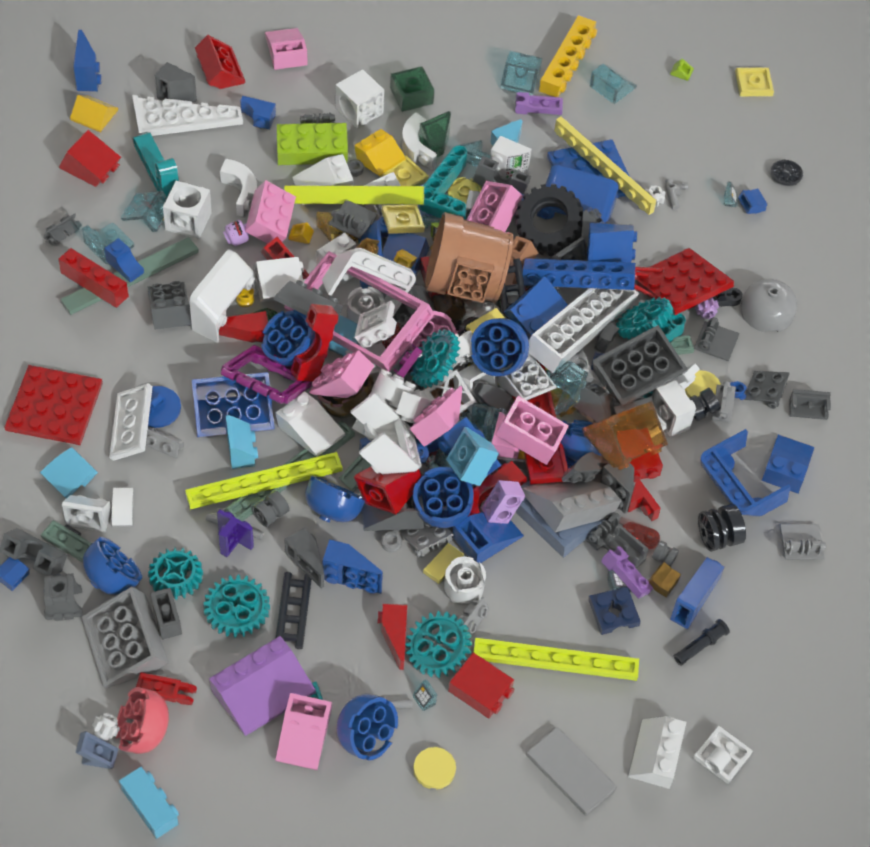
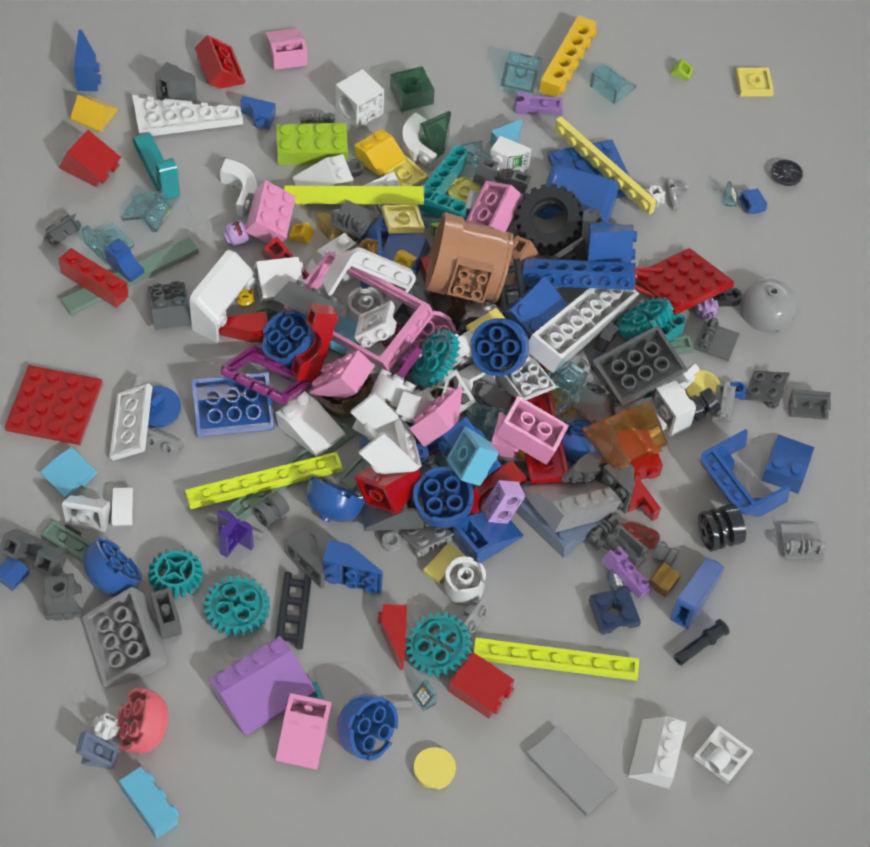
(167, 688): red hinge -> none
(187, 209): white brick -> none
(241, 443): medium azure slope -> none

